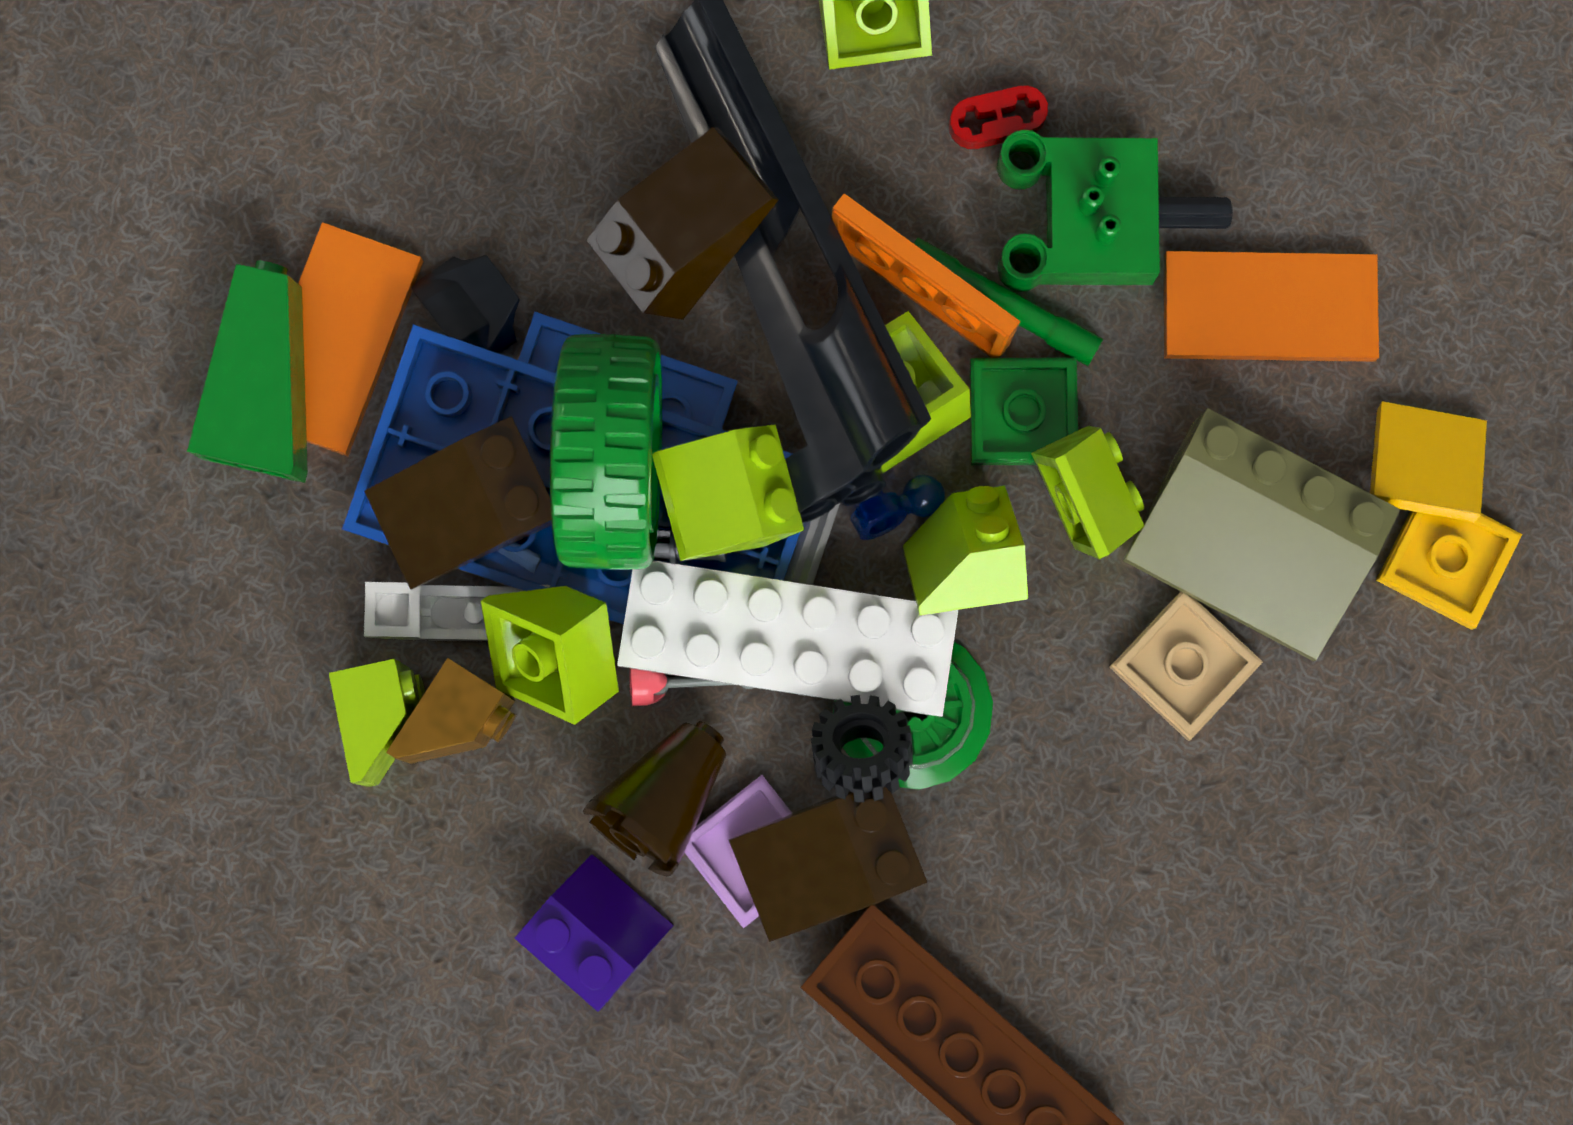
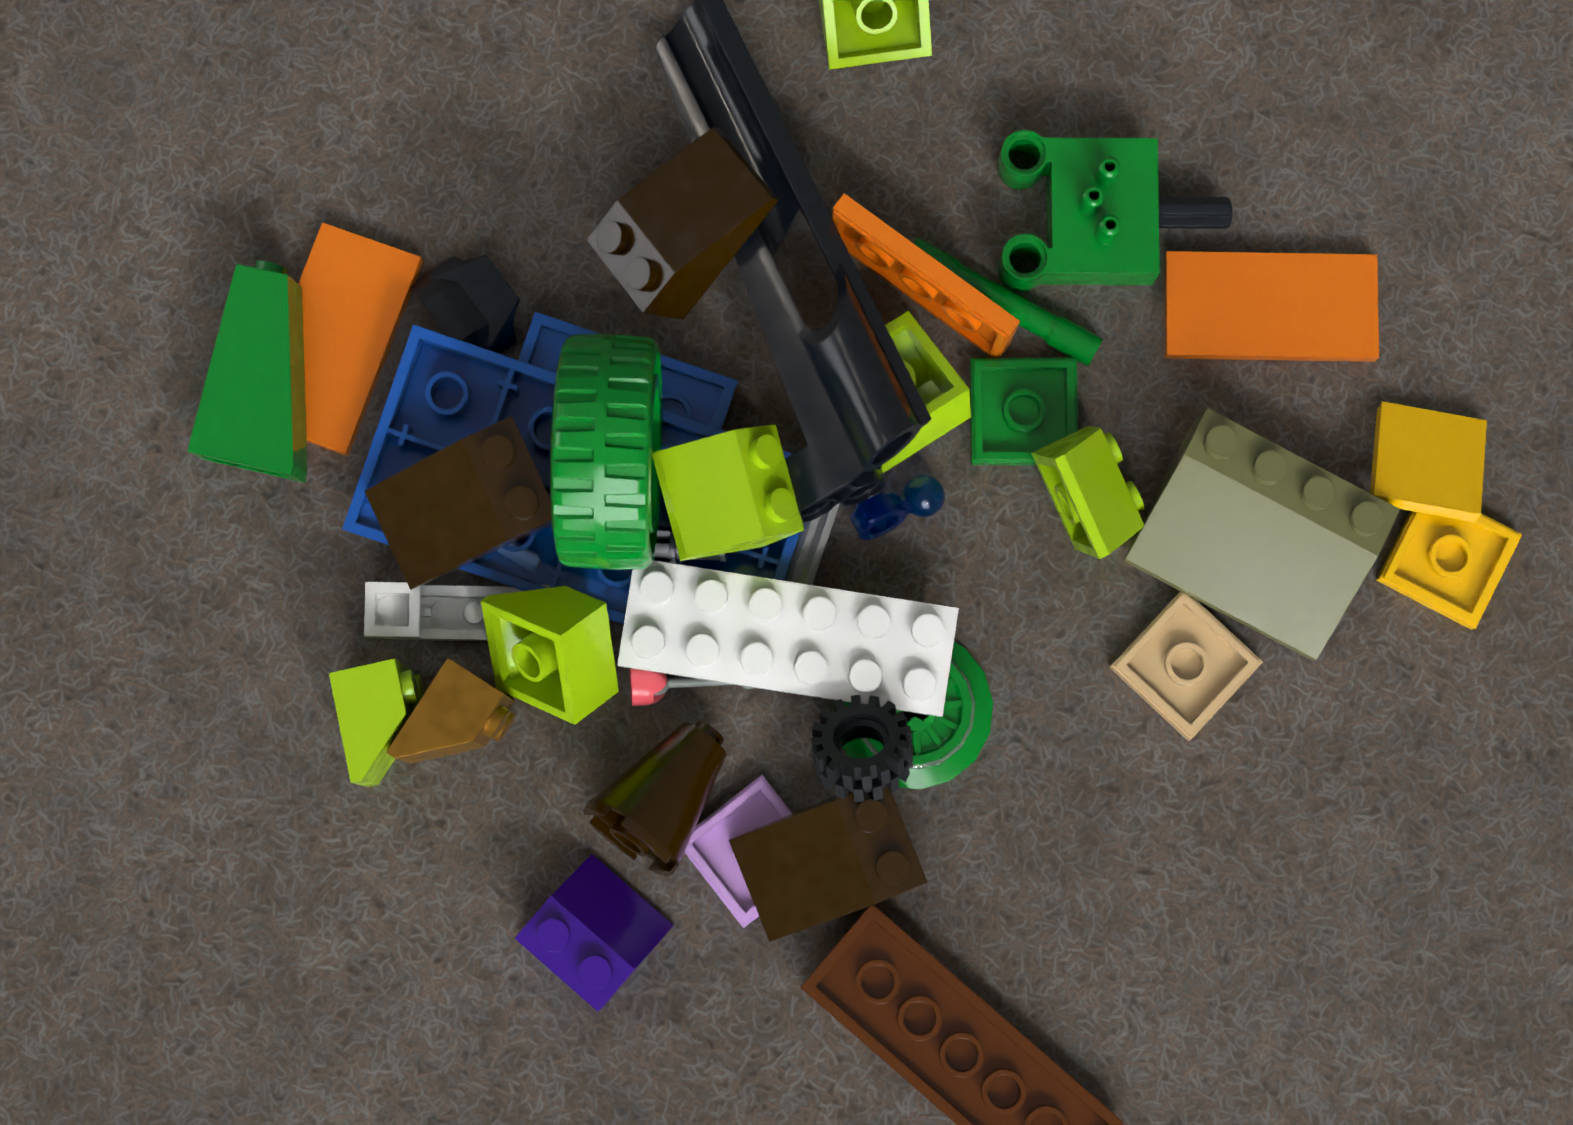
(968, 553): lime slope -> none
(995, 105): red beam -> none

